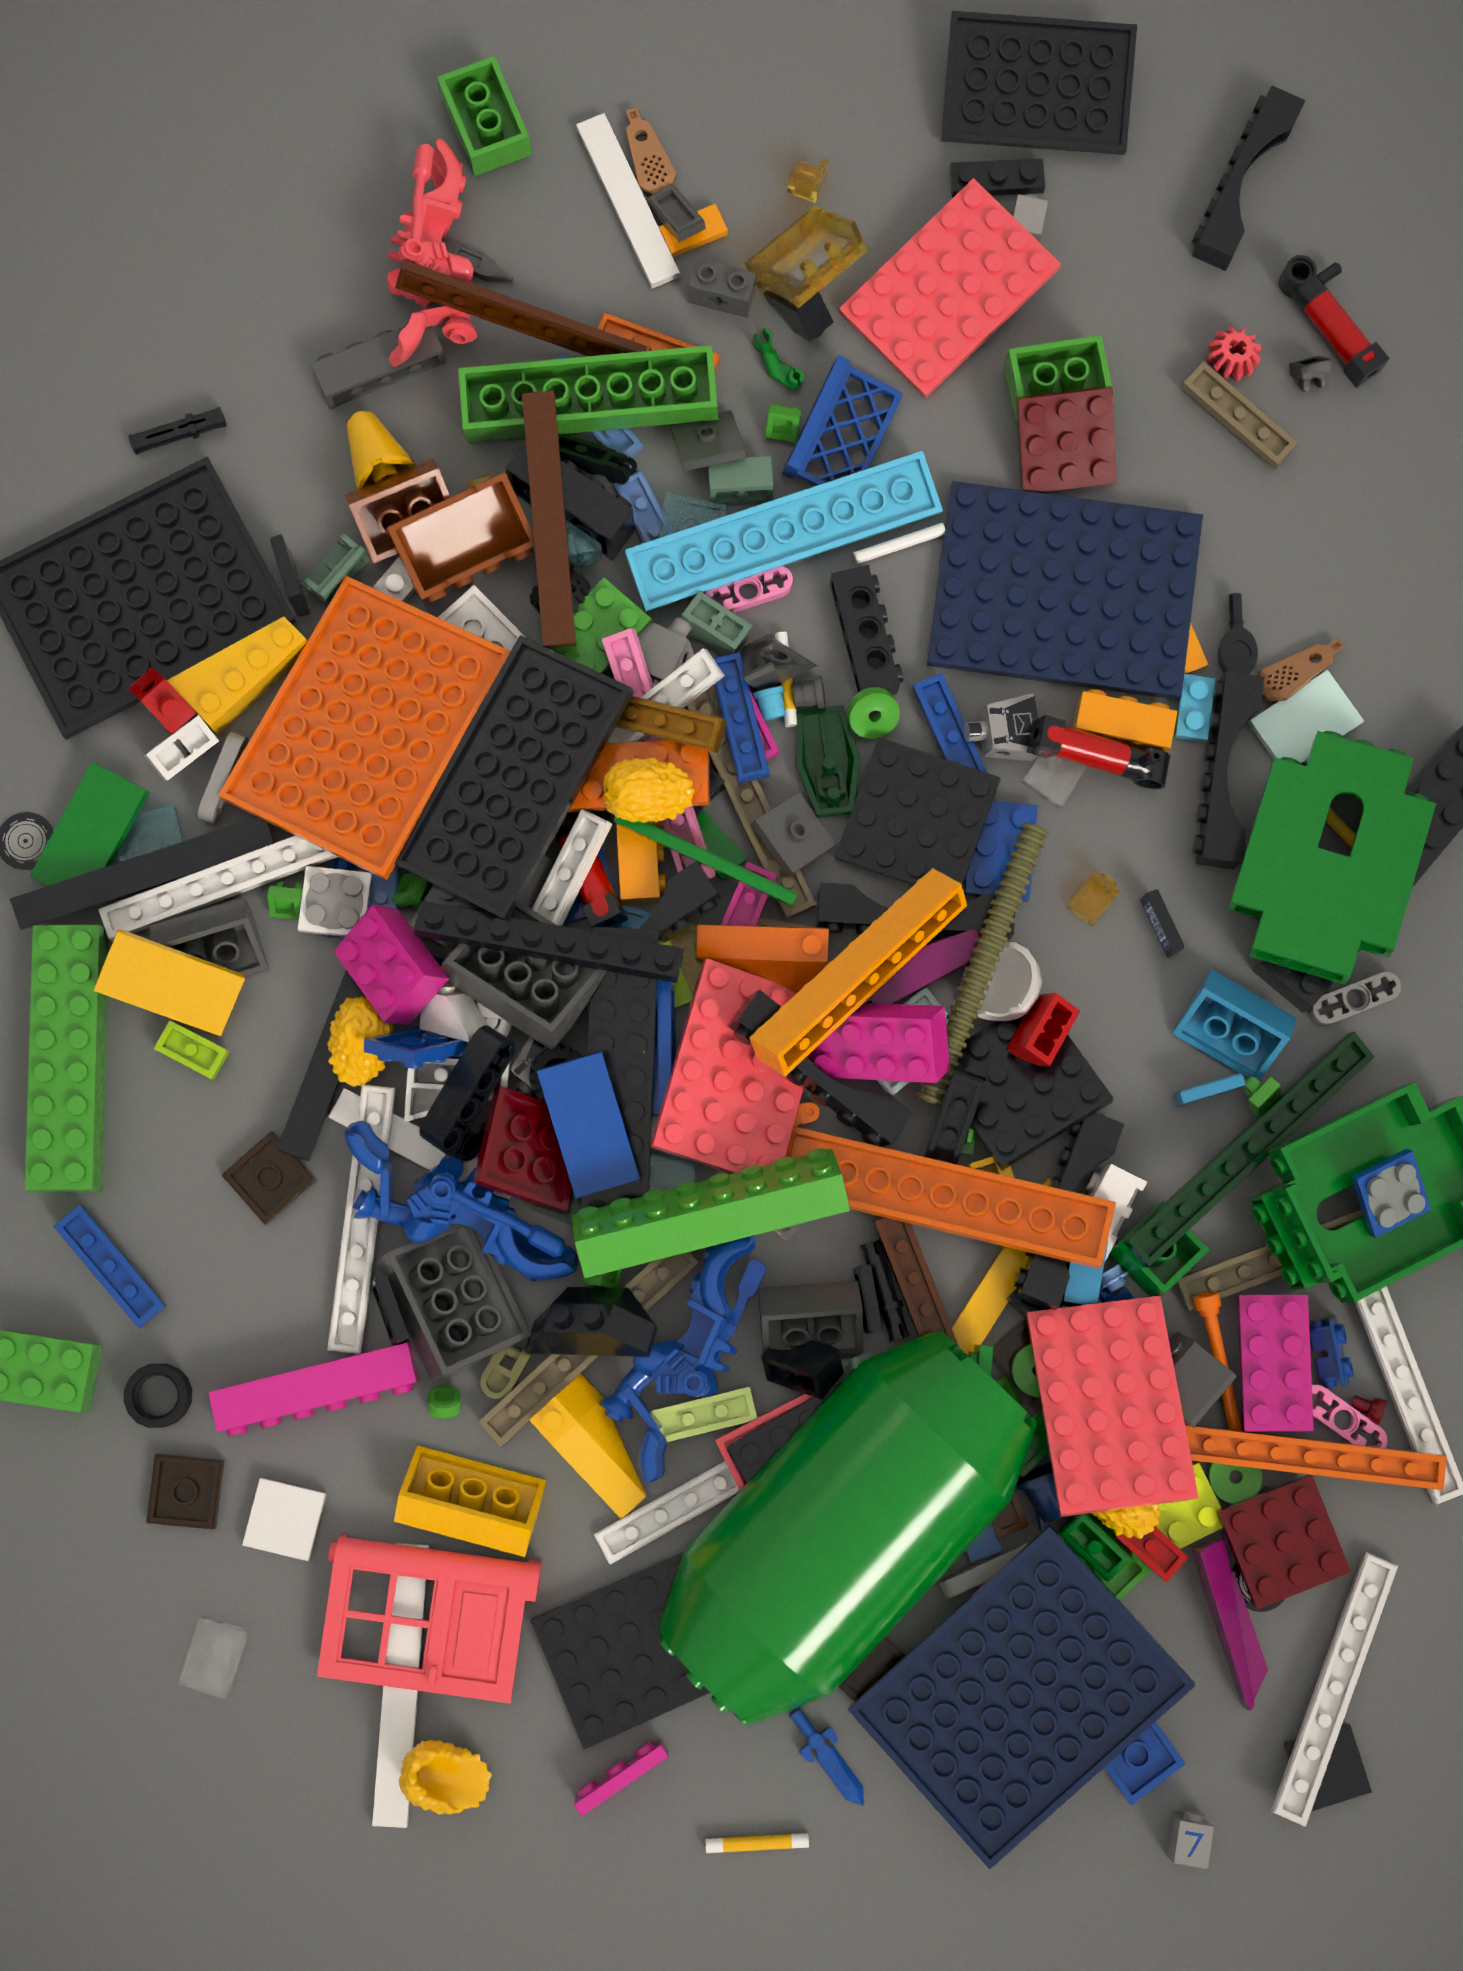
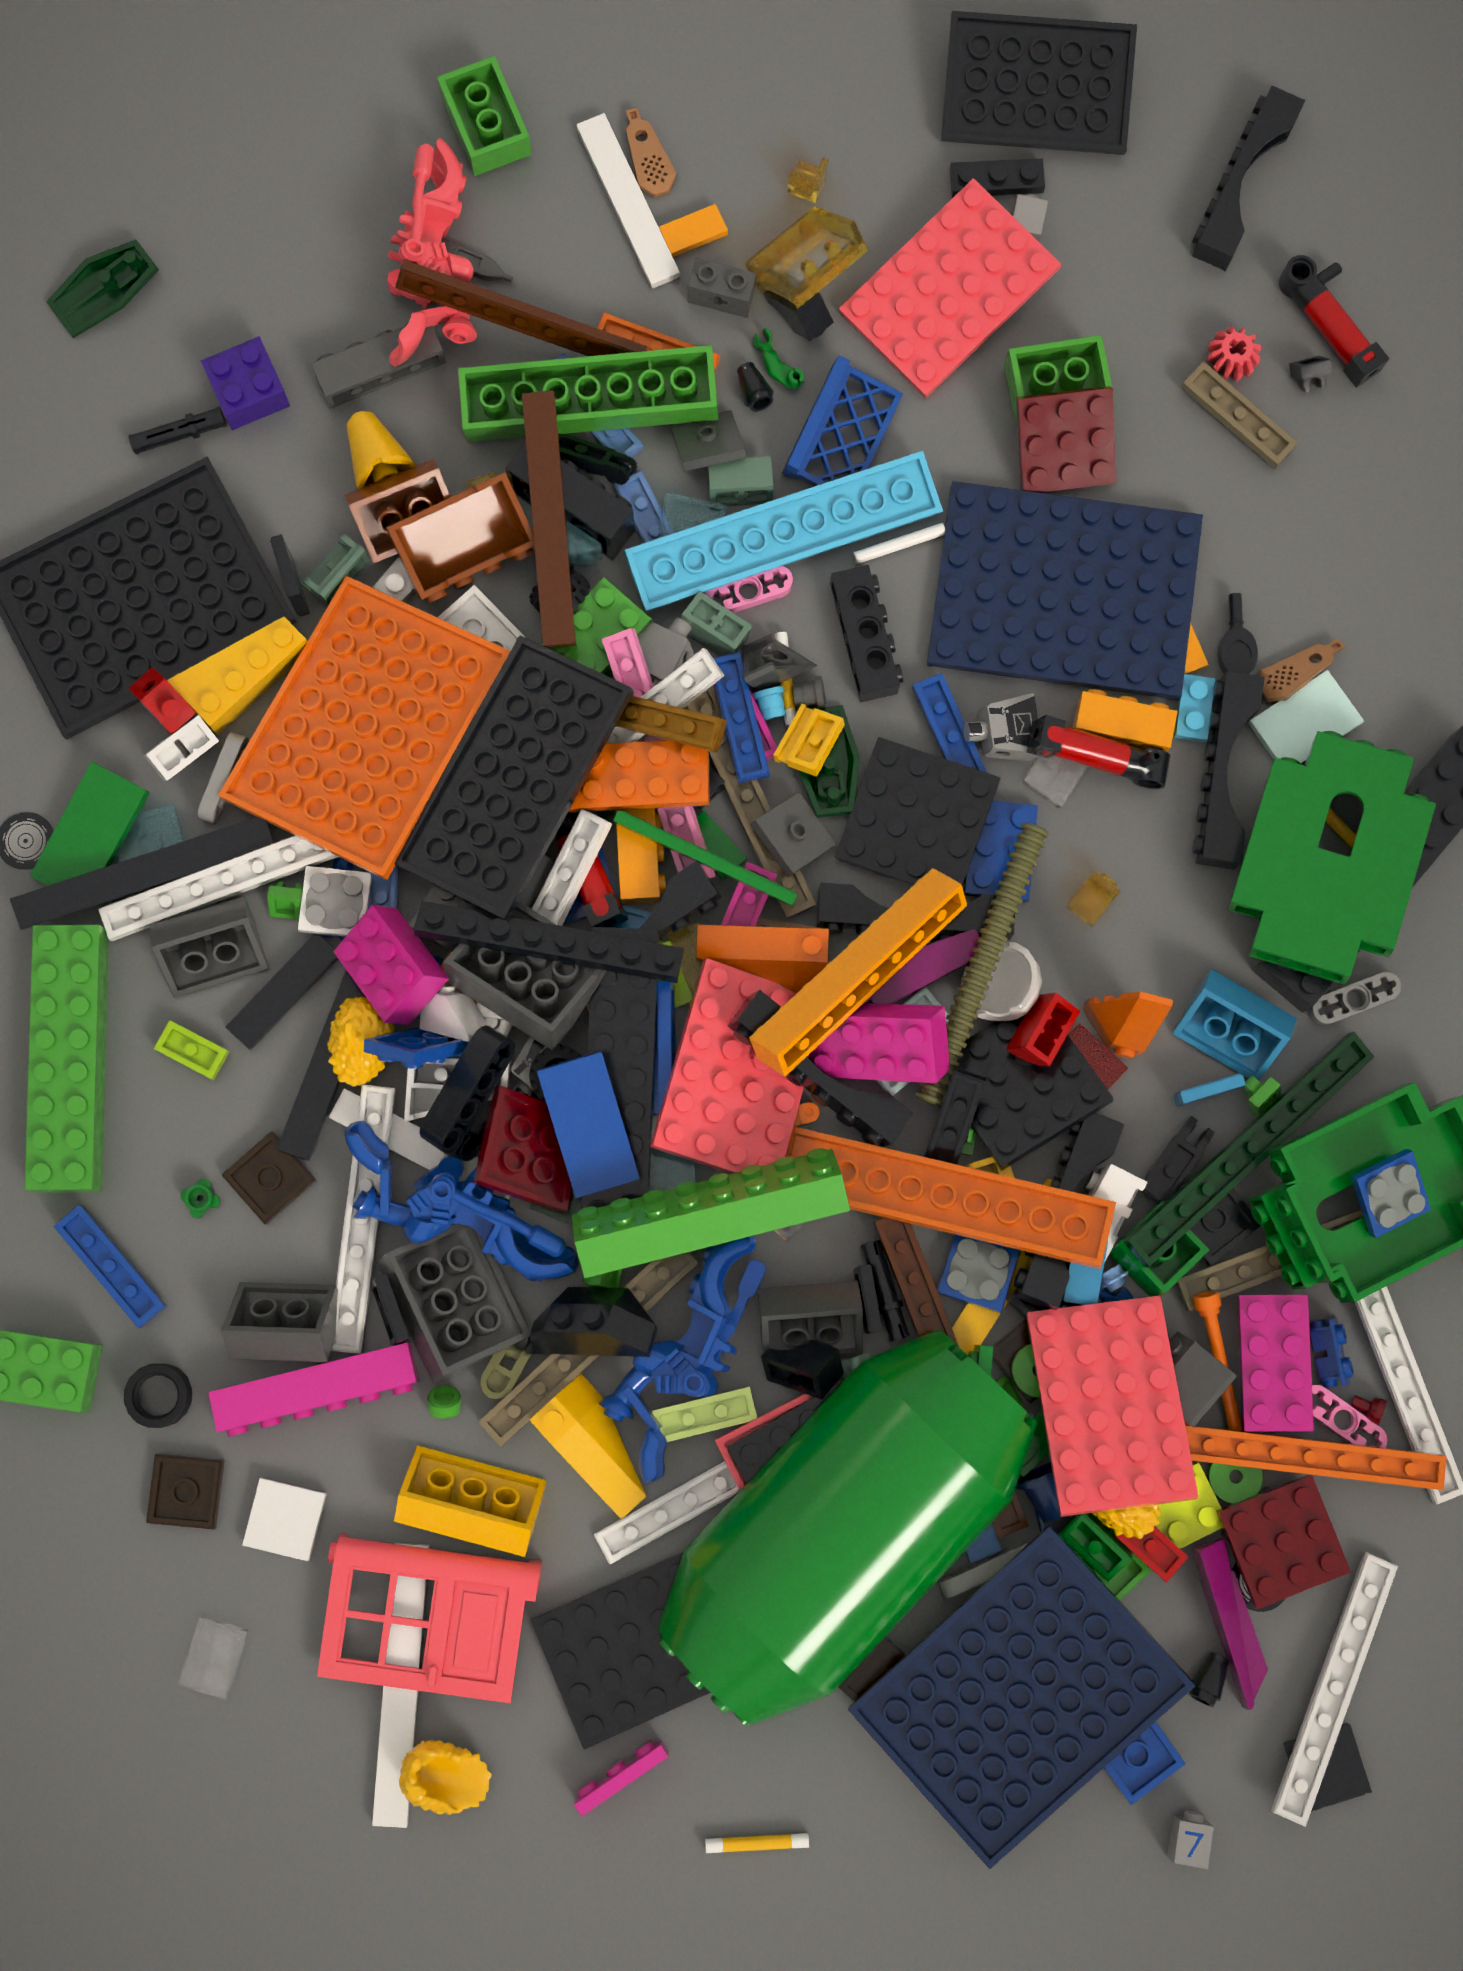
(101, 286): none -> dark green piece
(169, 982): yellow tile -> none
(190, 1197): none -> green plate
(245, 383): none -> dark purple brick
(281, 1322): none -> dark grey slope
(282, 991): none -> black tile
(410, 891): bright green tile -> none
(646, 790): yellow piece -> none
(676, 213): dark grey tile -> none
(755, 389): none -> black cone
(783, 423): bright green tile -> none
(809, 740): none -> yellow plate
(828, 1757): blue sword -> none
(870, 700): bright green piece -> none
(979, 1273): none -> light grey piece
(1100, 1058): none -> clear red tile
(1128, 1020): none -> orange wedge
(1162, 923): black tile -> none
(1175, 1163): none -> black hinge
(1210, 1680): none -> black cone
(1224, 1226): none -> black plate

